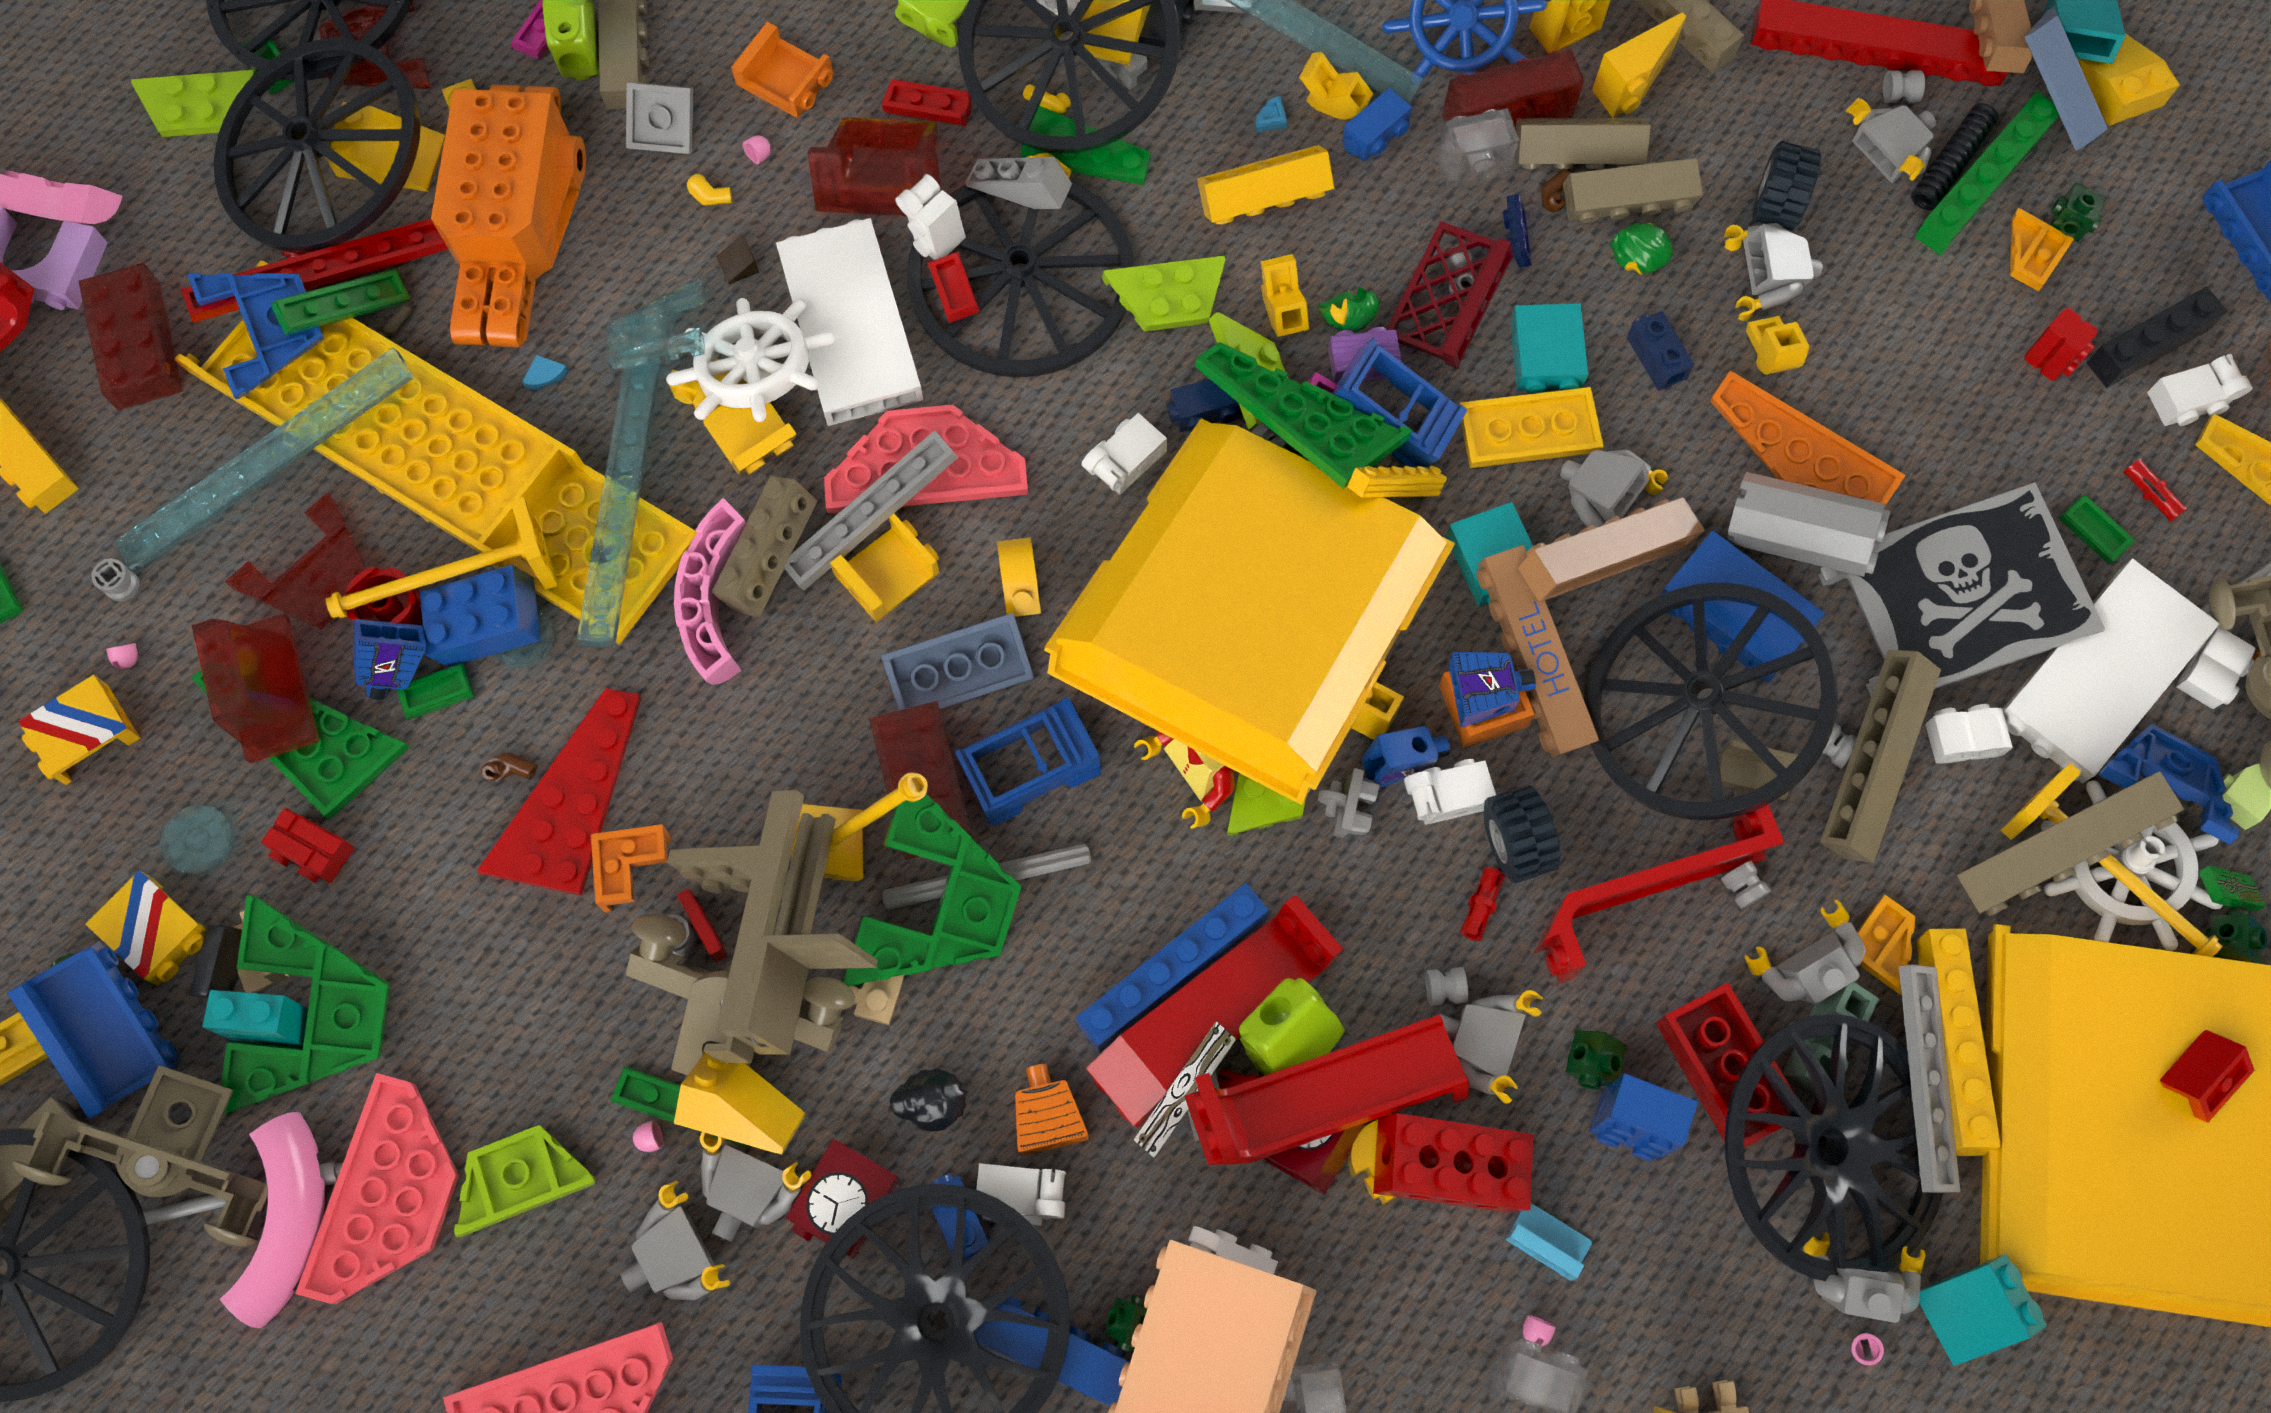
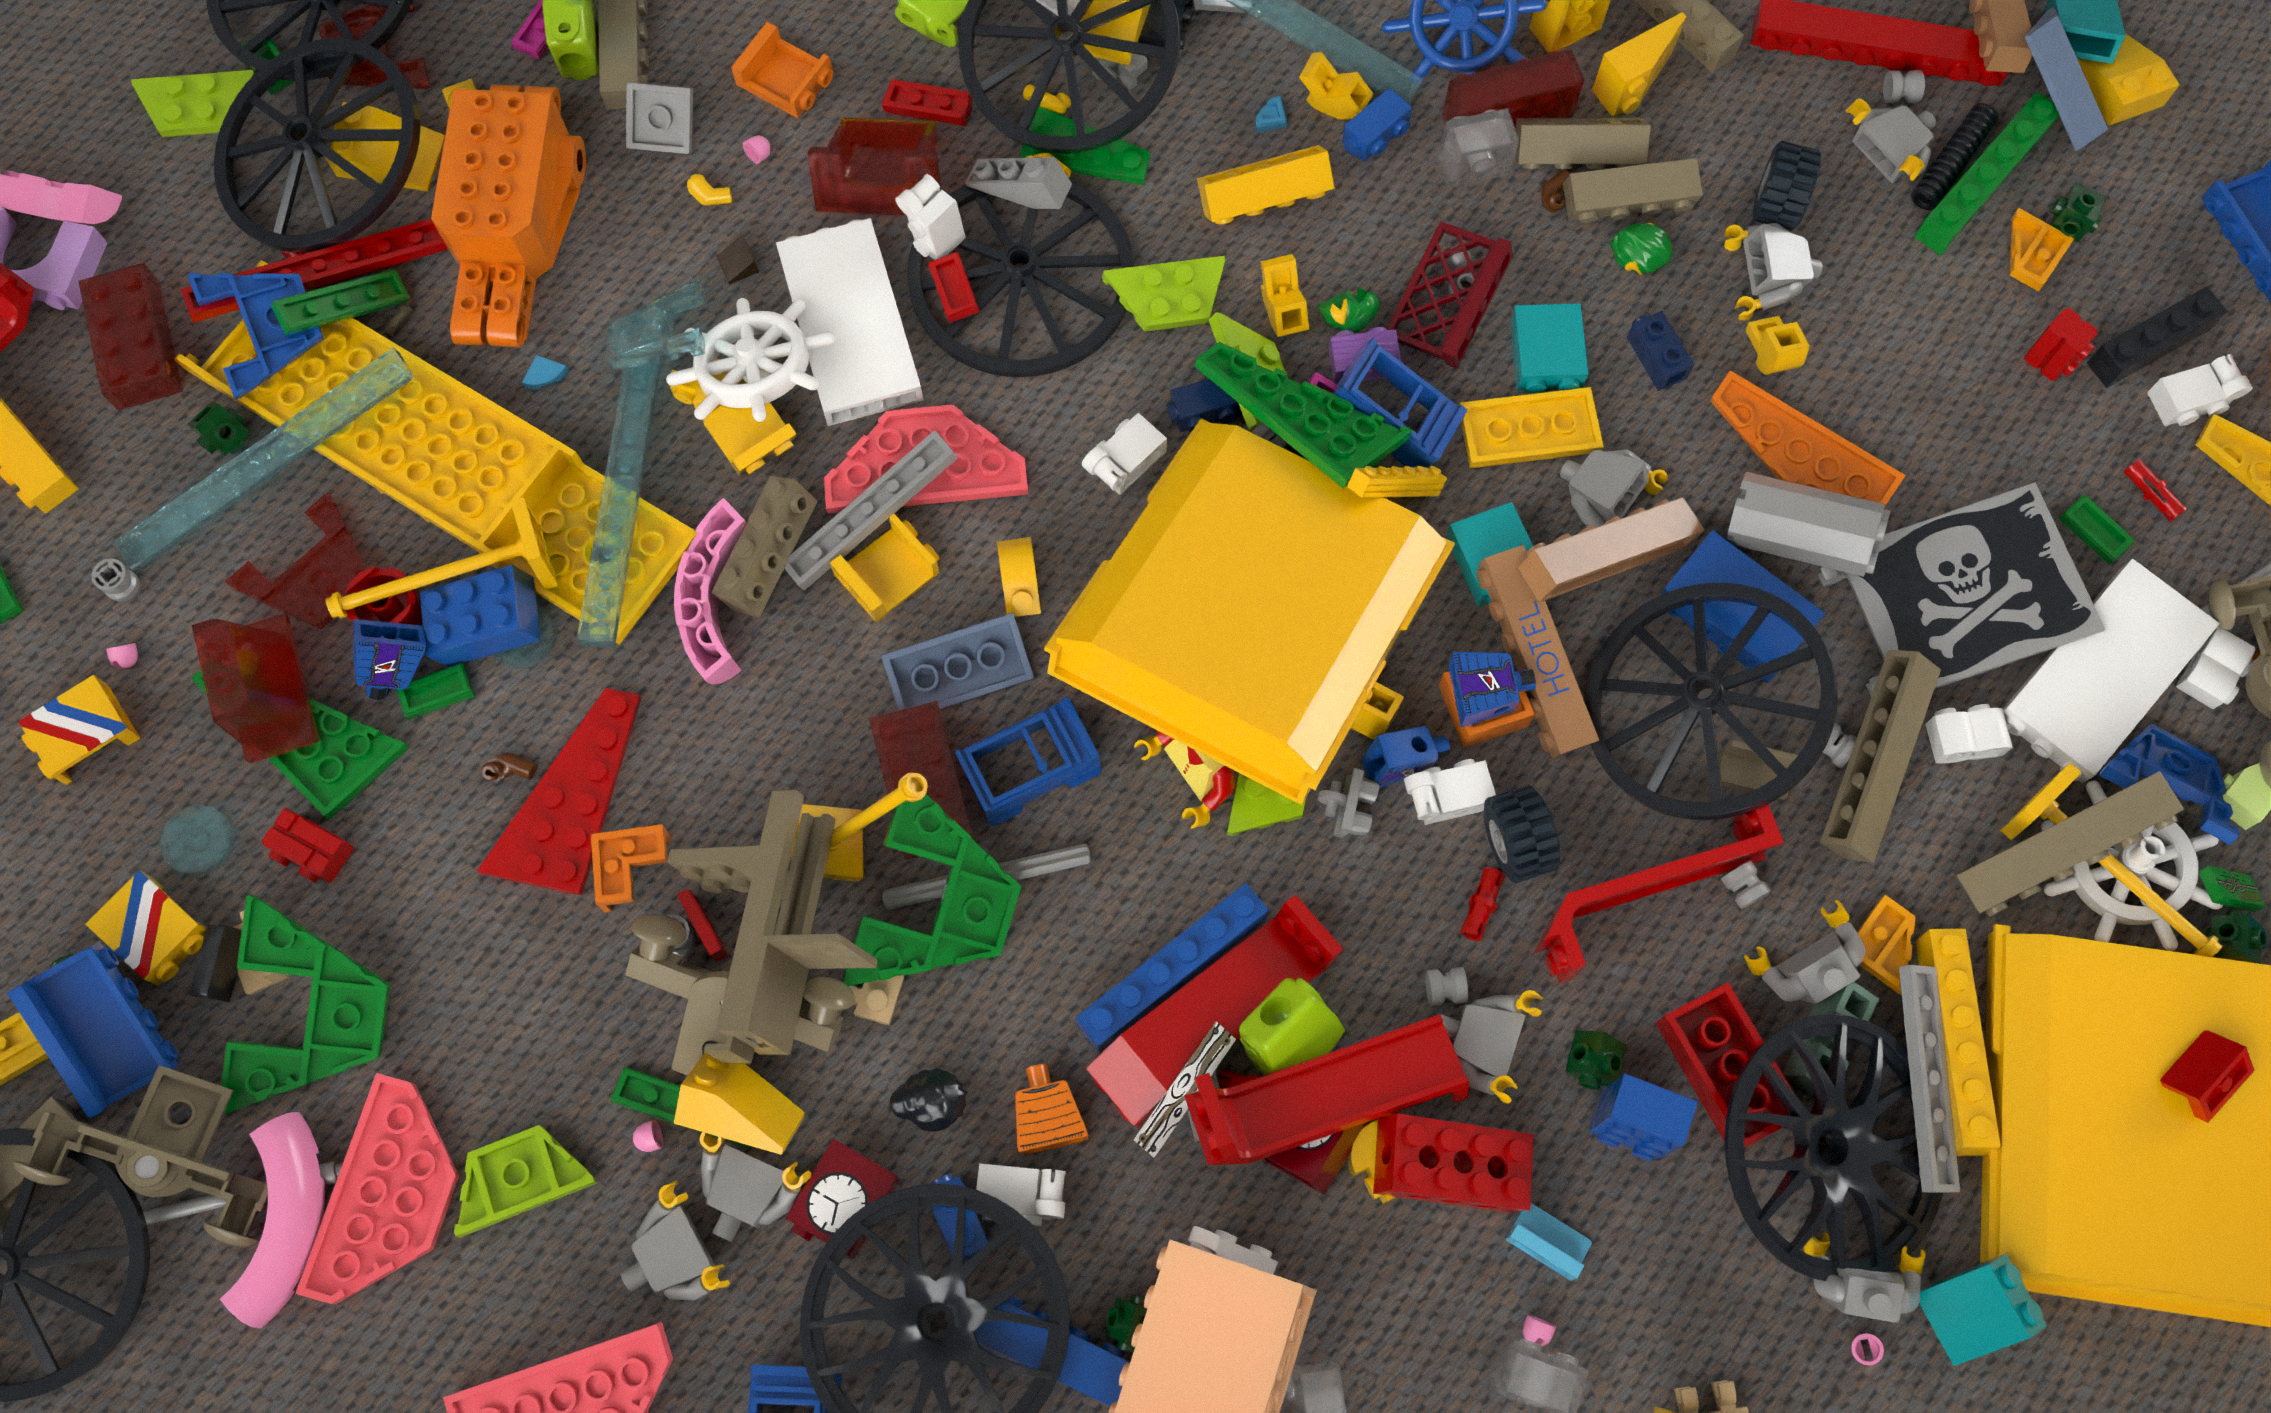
(211, 420): none -> dark green brick
(256, 1018): teal brick -> none
(1516, 221): clear blue plate -> none

